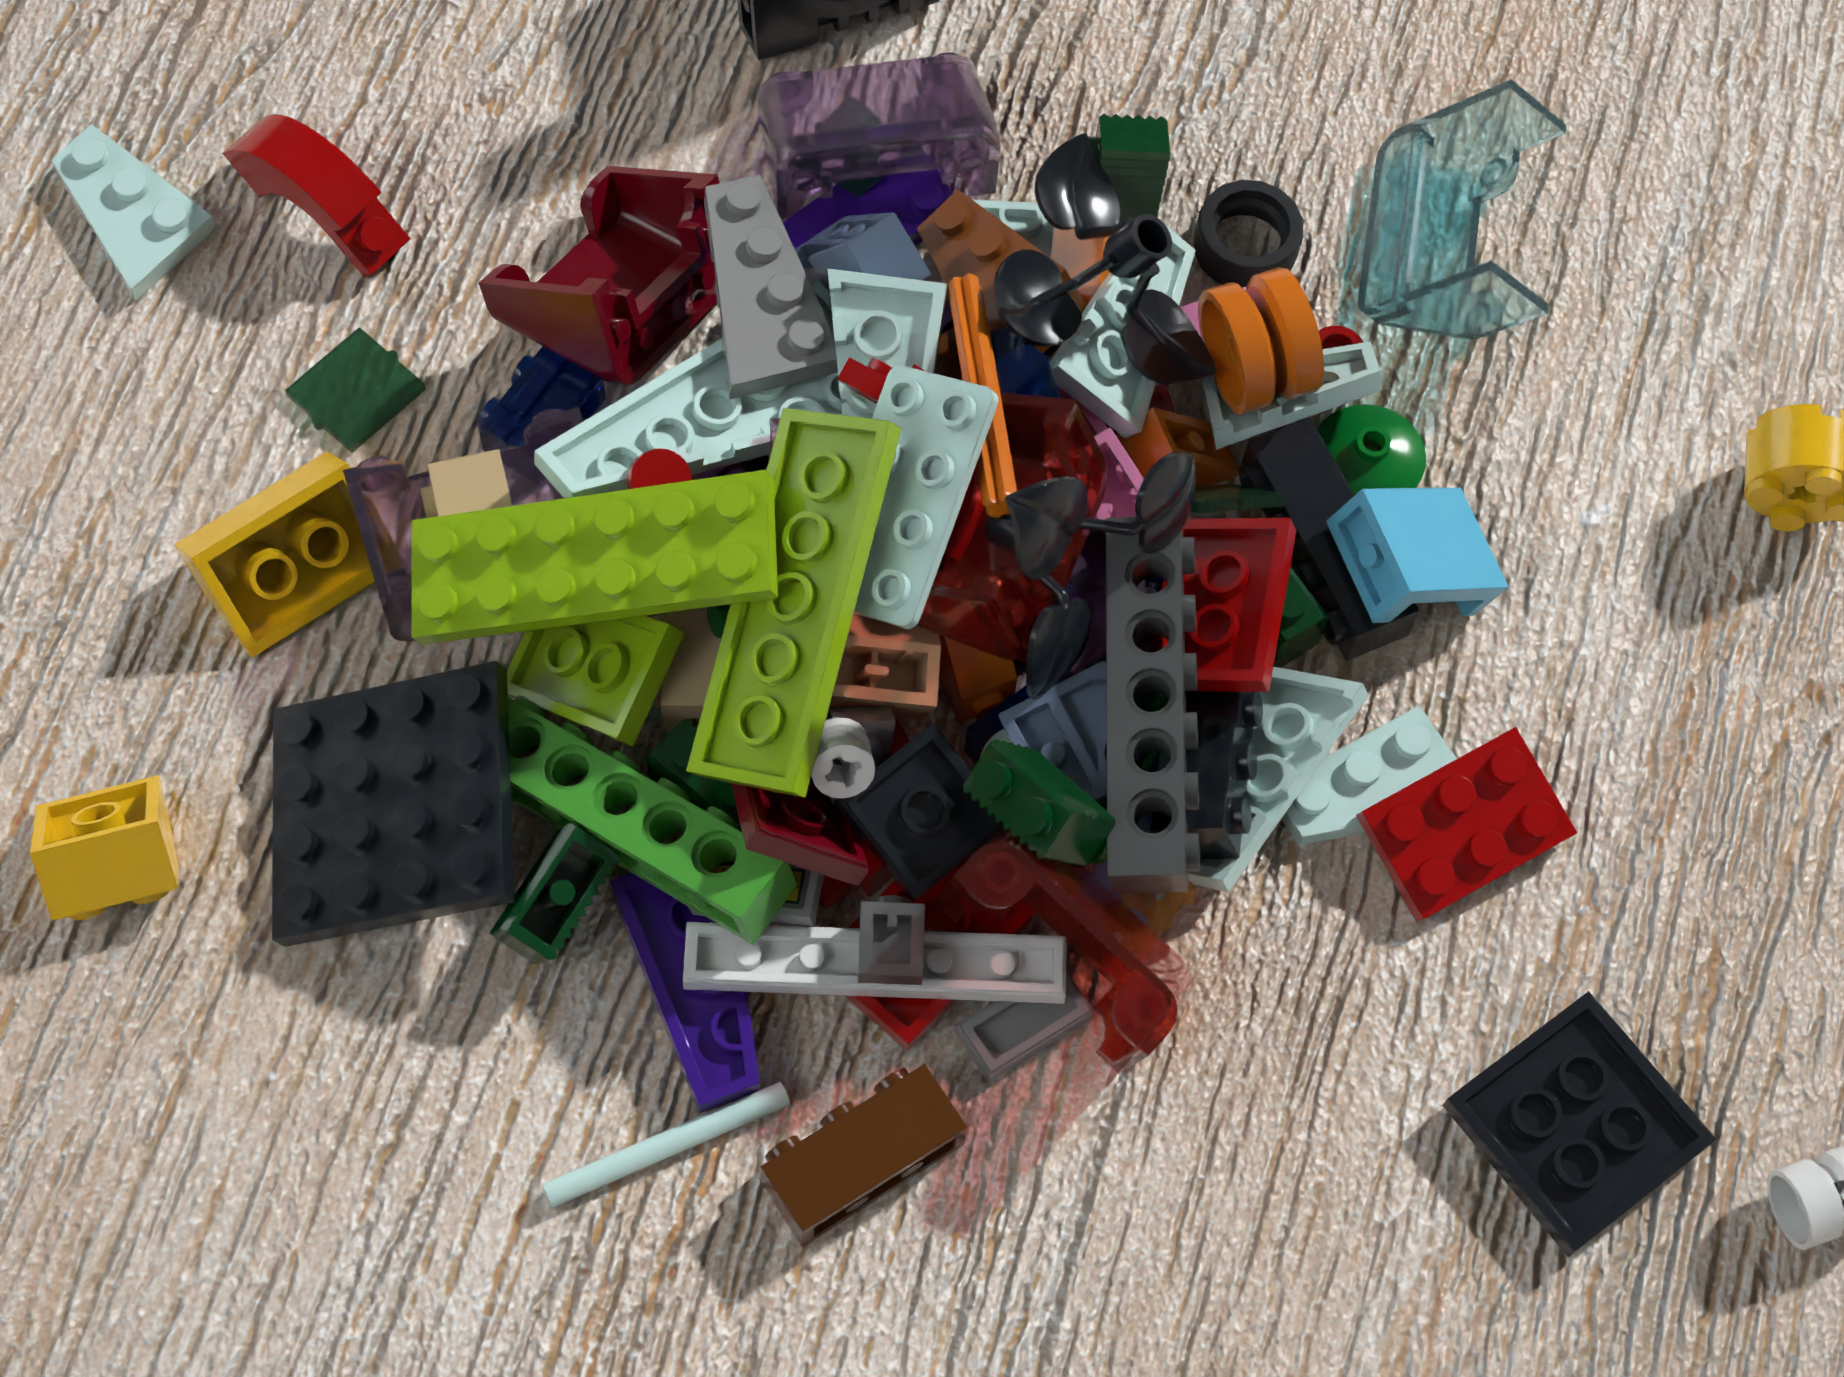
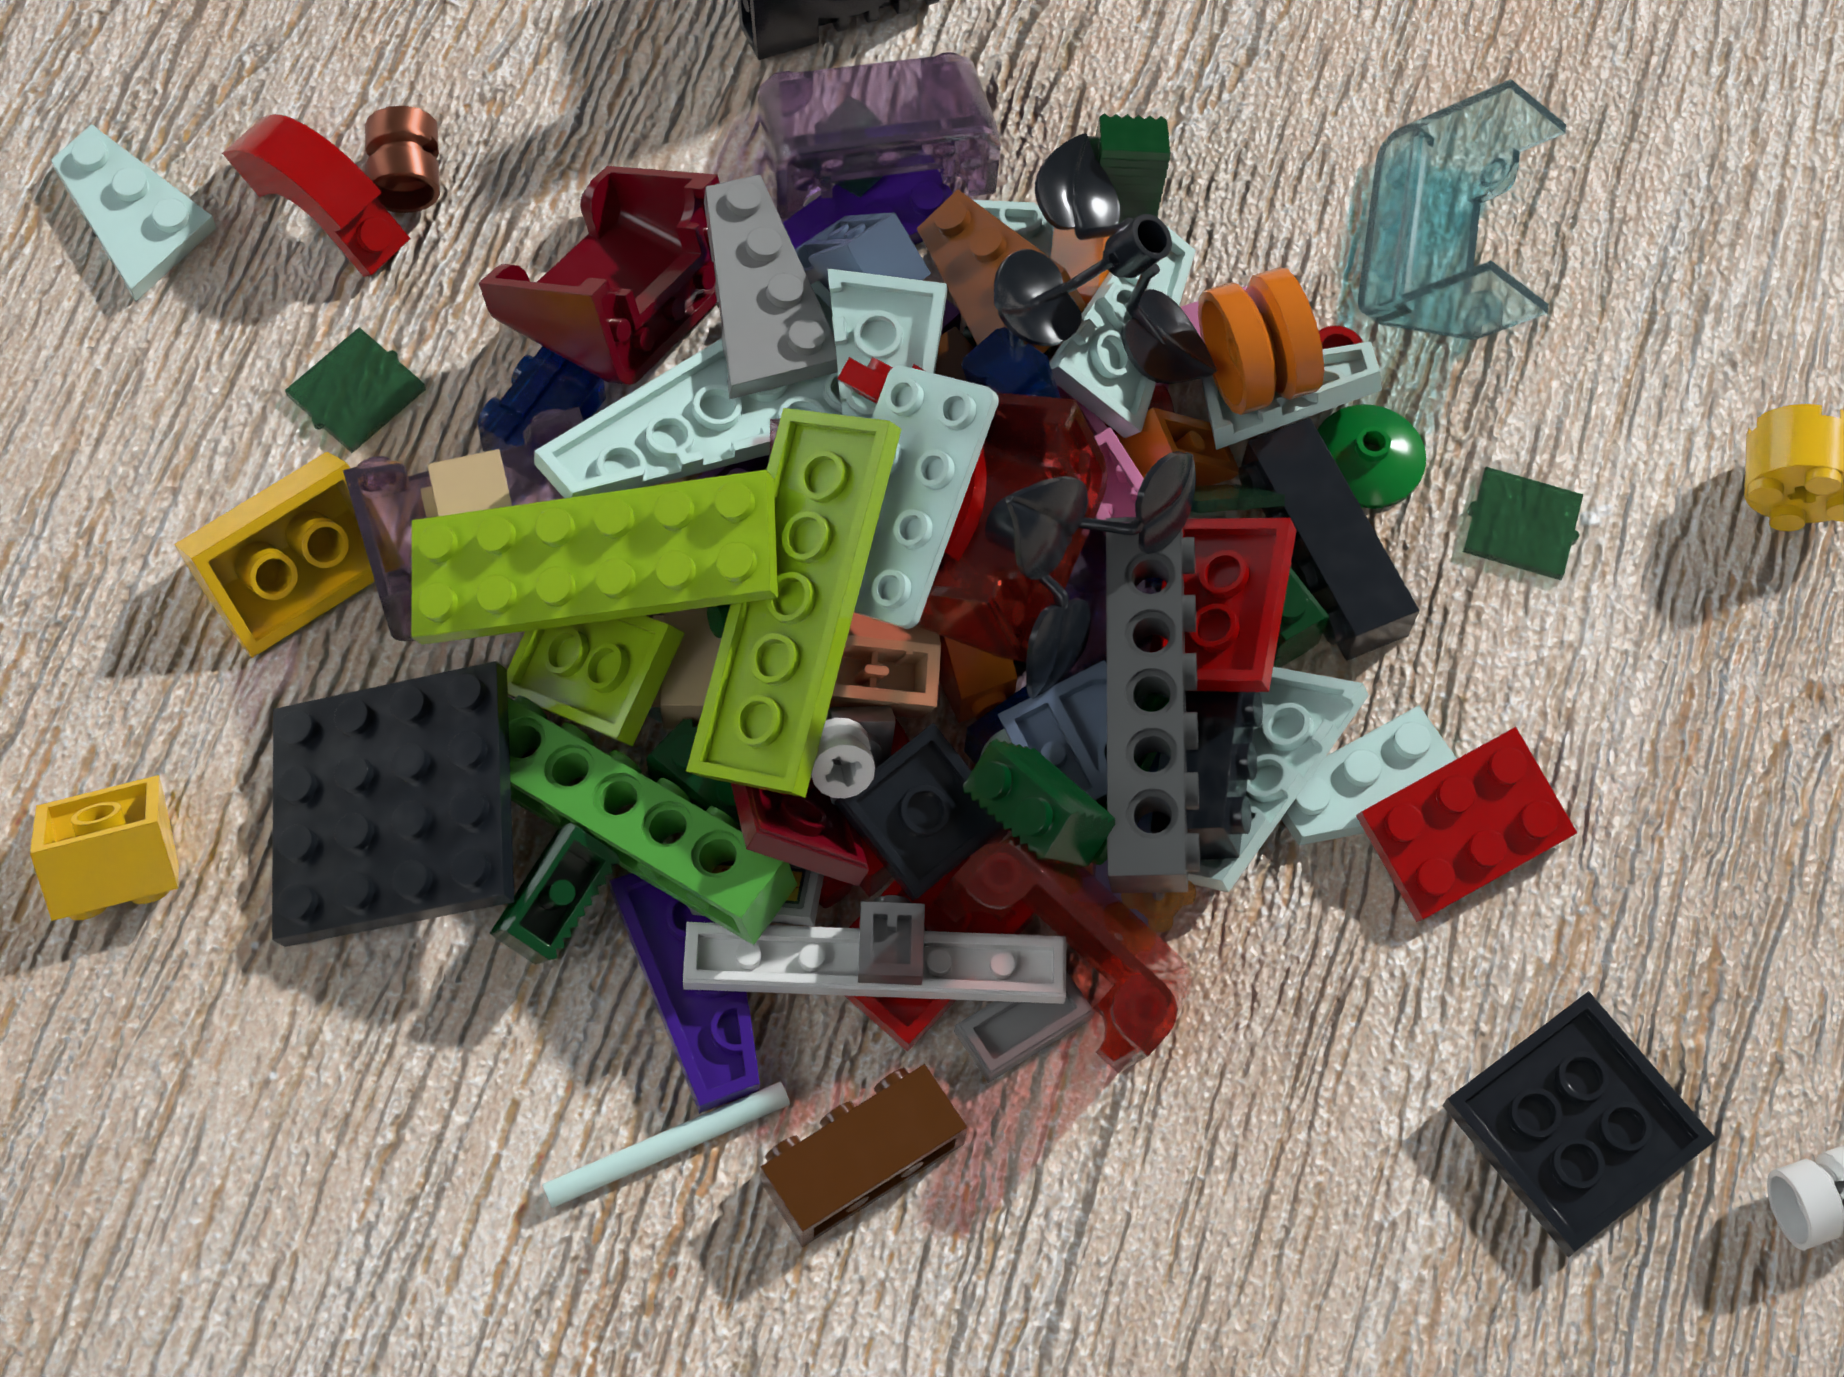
(403, 158): none -> copper wheel
(657, 468): red tile -> none
(979, 367): orange axle -> none
(1246, 199): black tyre -> none
(1415, 550): medium azure panel -> none
(1523, 523): none -> clear green piece

